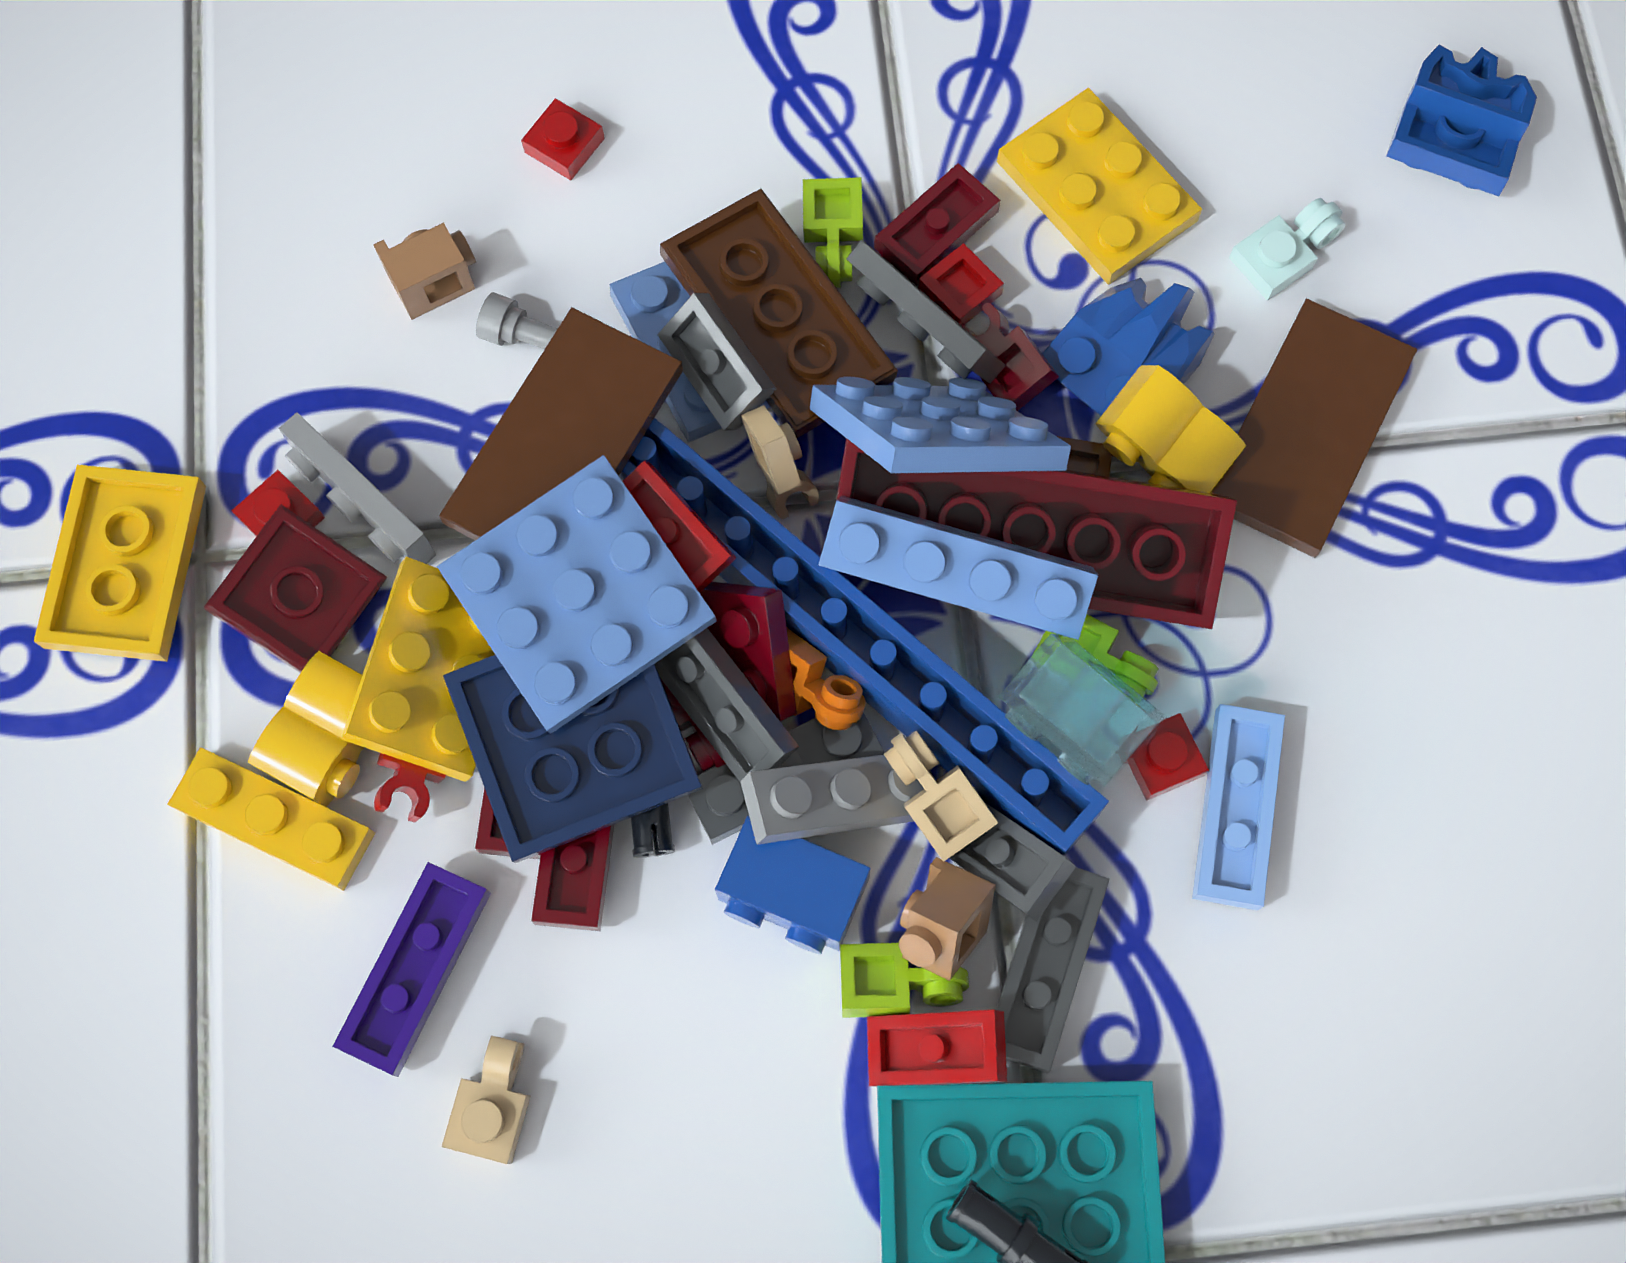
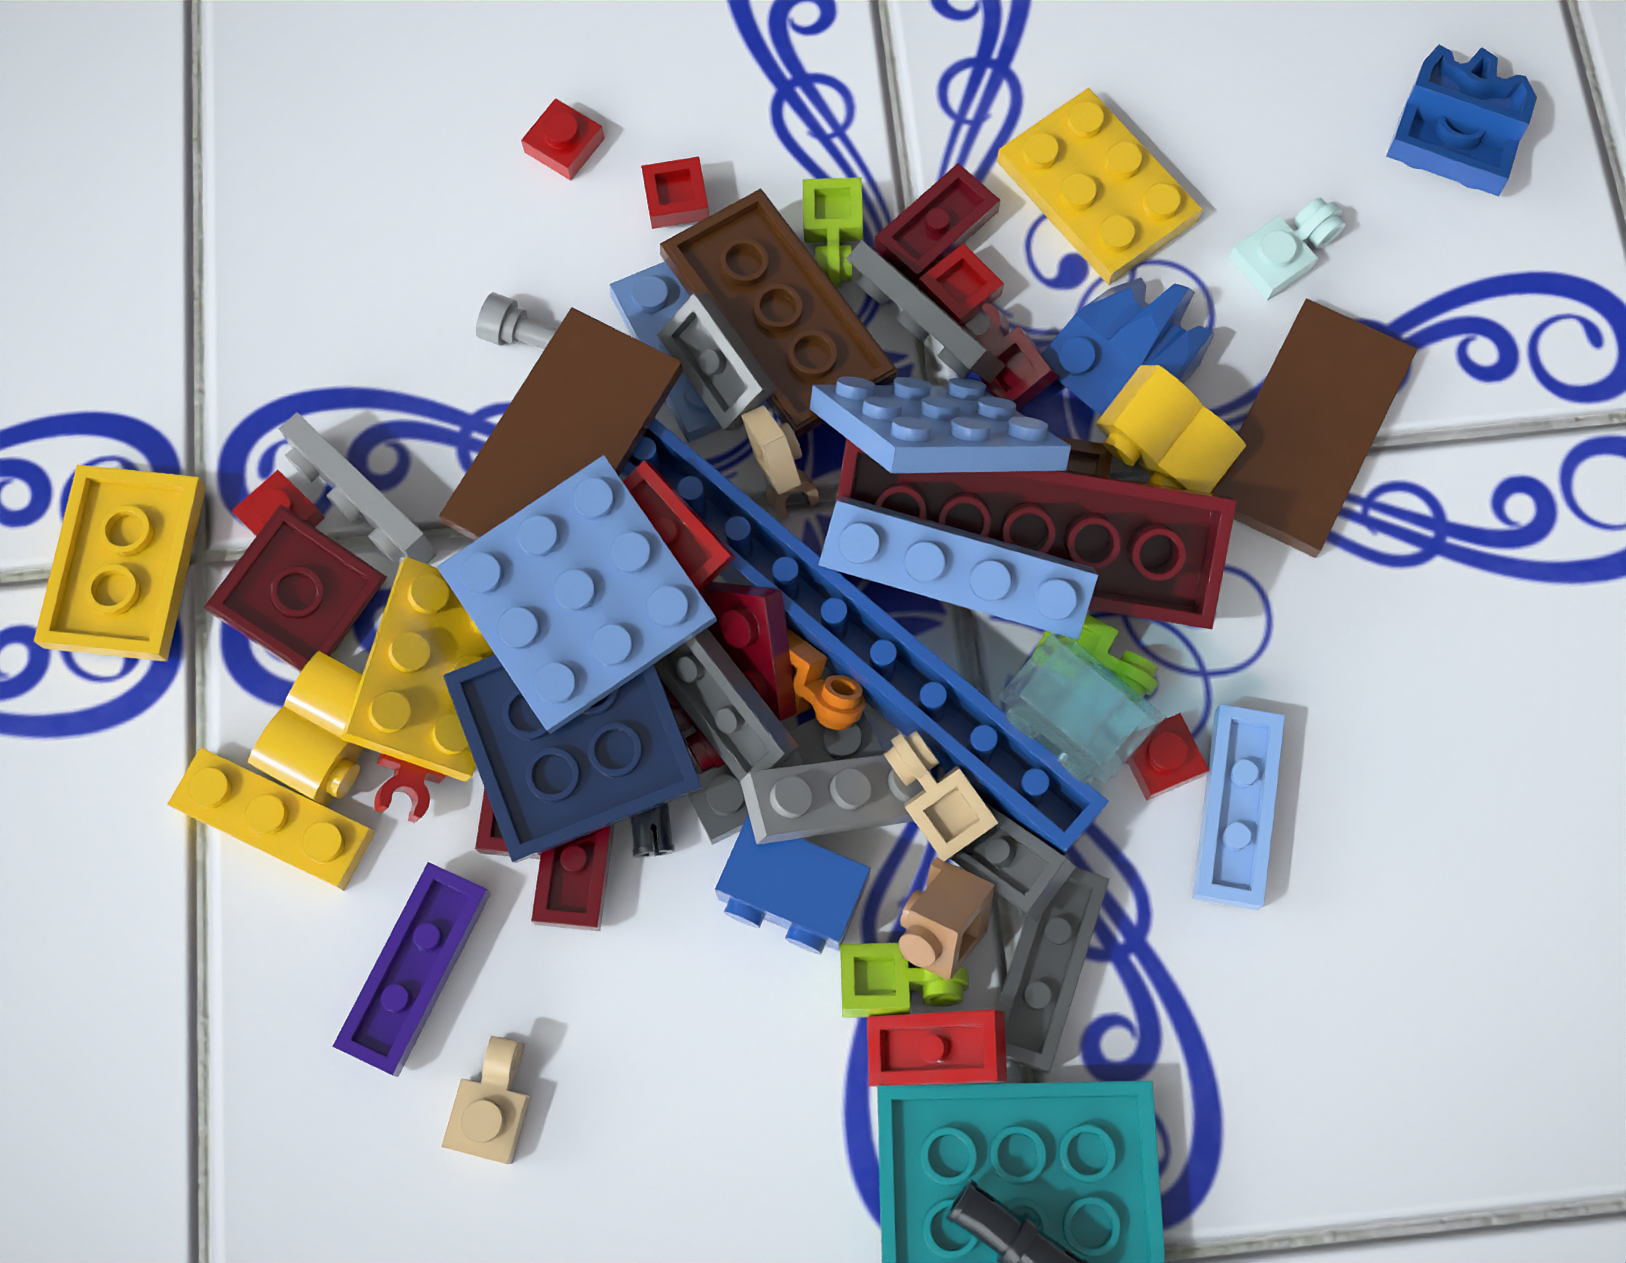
(428, 268): medium nougat brick -> none
(675, 192): none -> red plate

